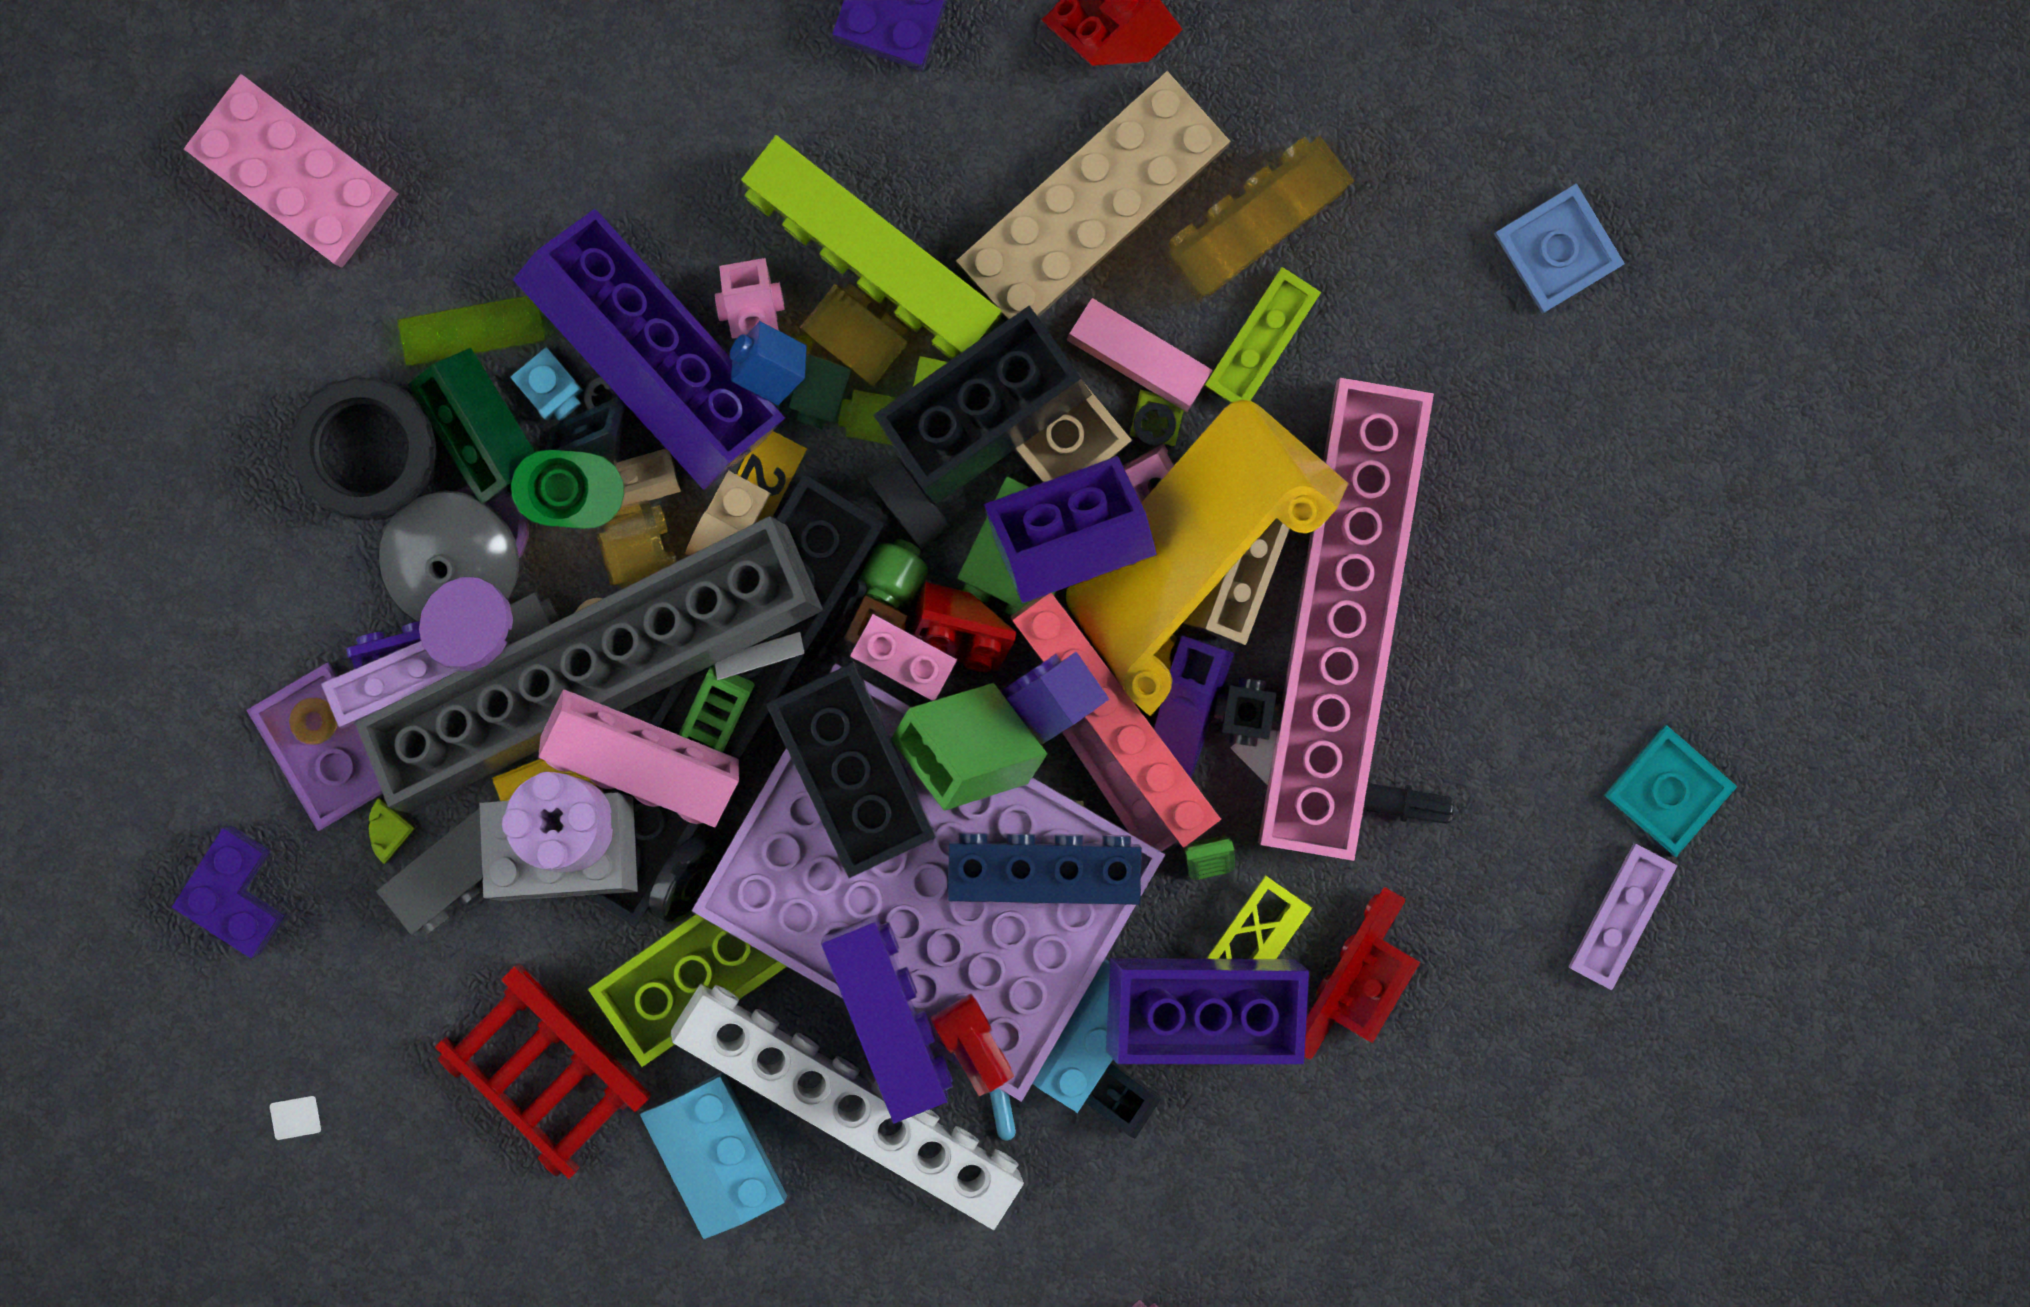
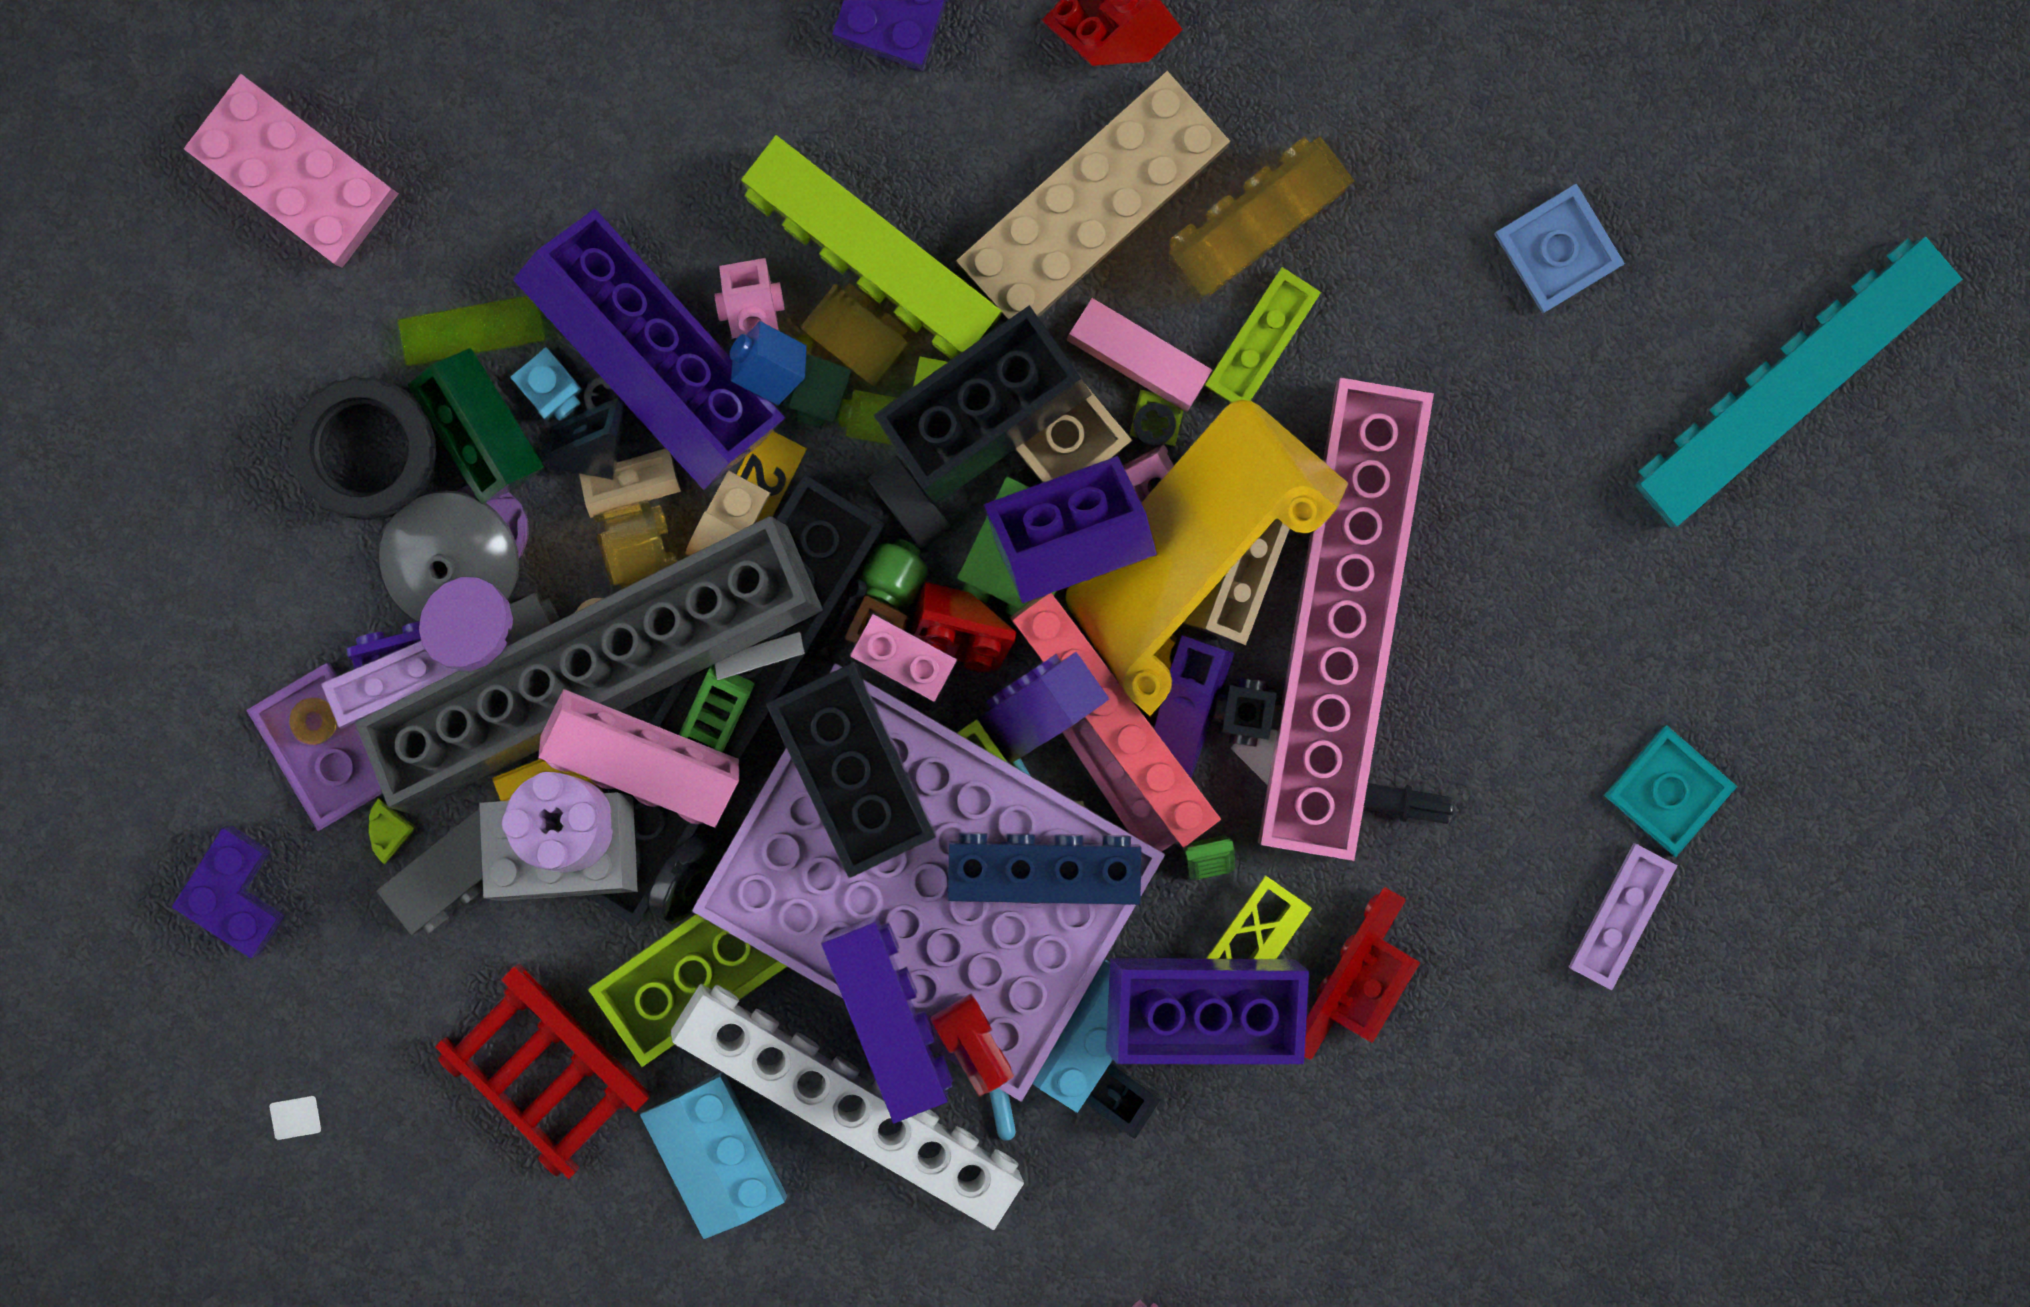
(567, 489): green piece -> none
(968, 746): bright green brick -> none
(1798, 381): none -> teal brick

